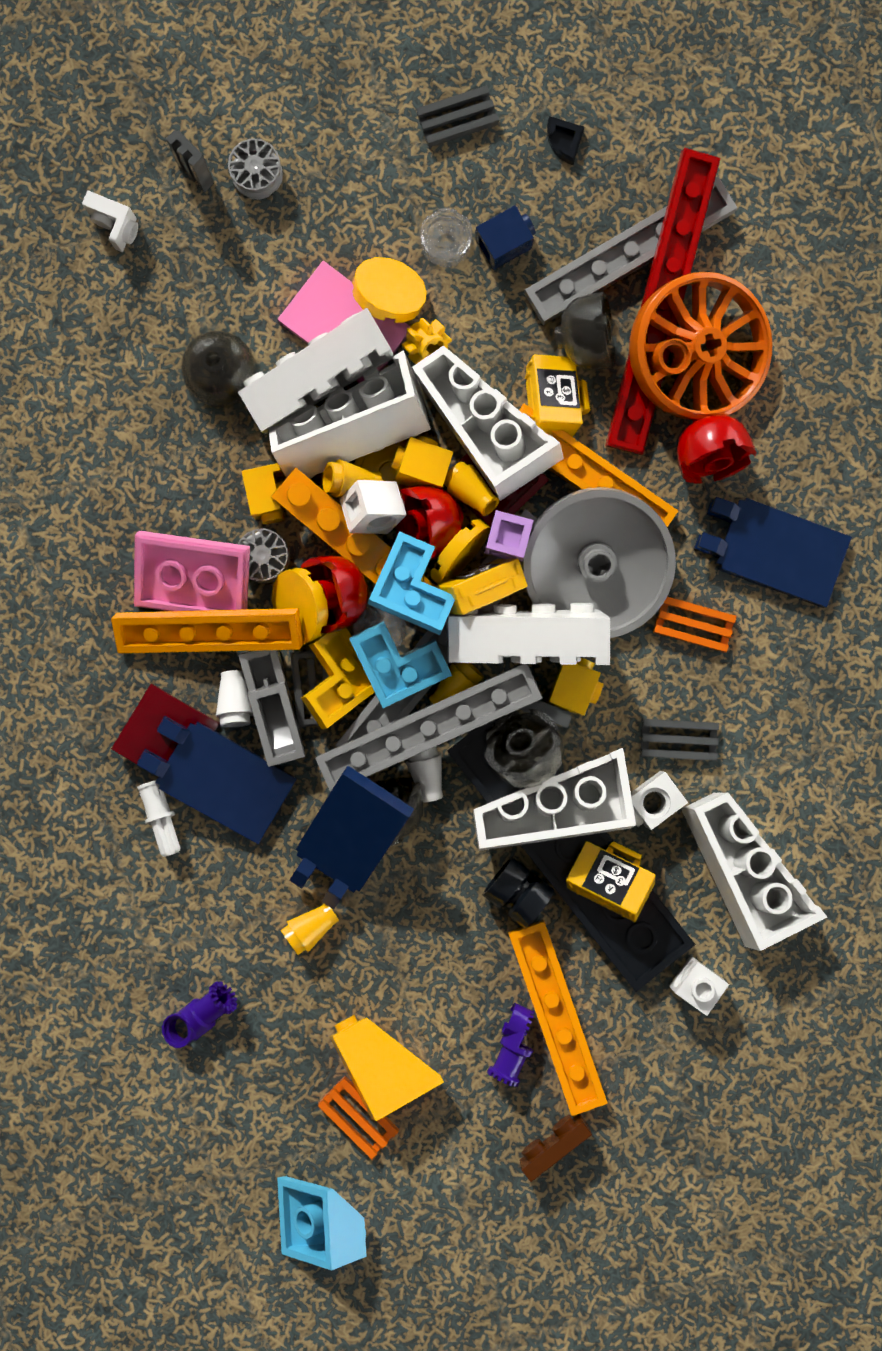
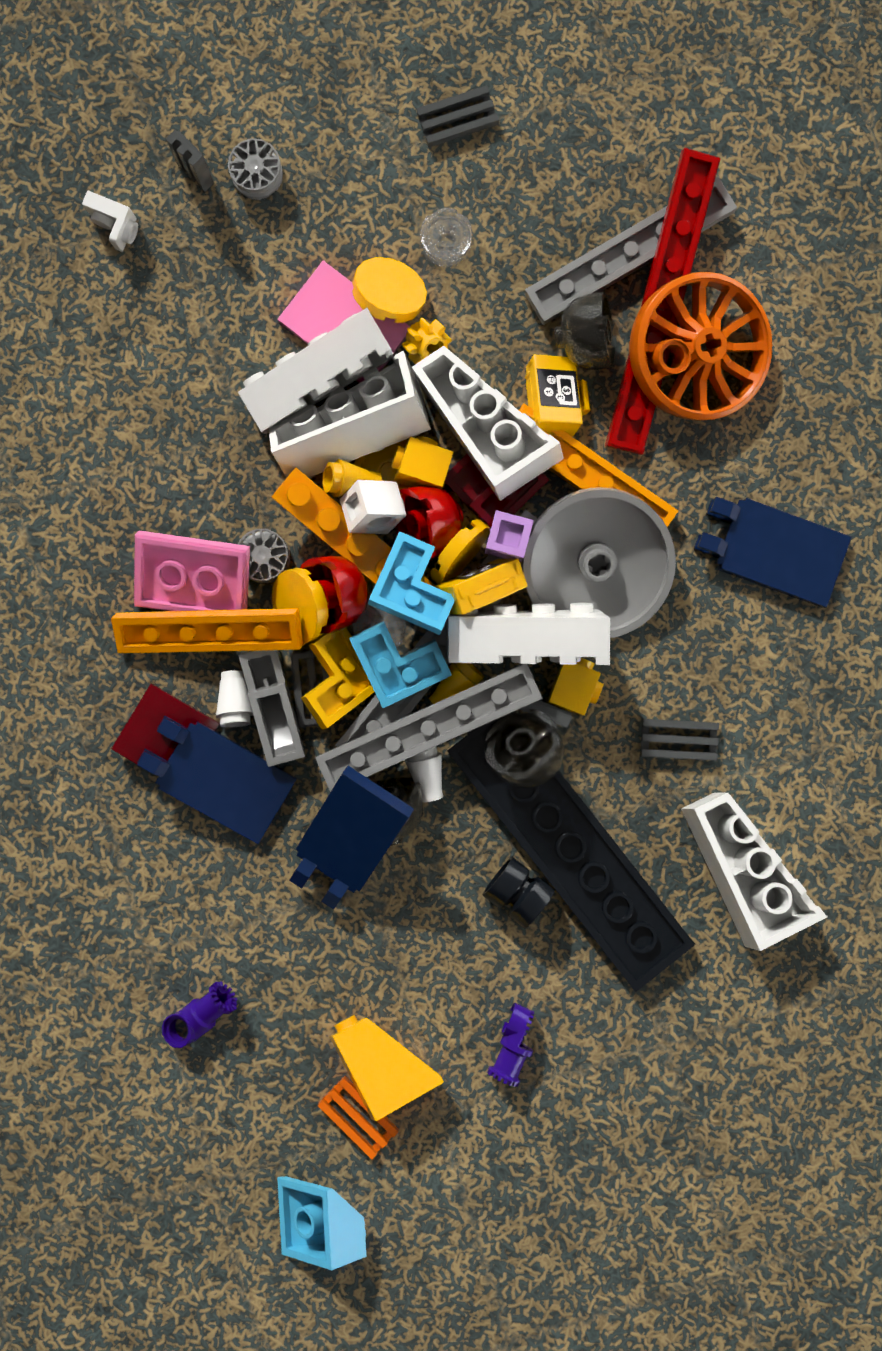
(160, 818): white axle -> none
(217, 384): clear smoke cylinder -> none
(259, 486): yellow brick -> none
(307, 929): yellow cone -> none
(469, 487): yellow cone -> none
(505, 236): dark blue brick -> none
(542, 1155): reddish brown plate -> none
(557, 1018): light orange plate -> none
(564, 138): black tile -> none
(567, 805): white wedge -> none
(611, 879): yellow piece -> none
(670, 796): white brick -> none
(698, 985): white brick -> none
(715, 447): red cylinder -> none
(725, 632): orange tile -> none

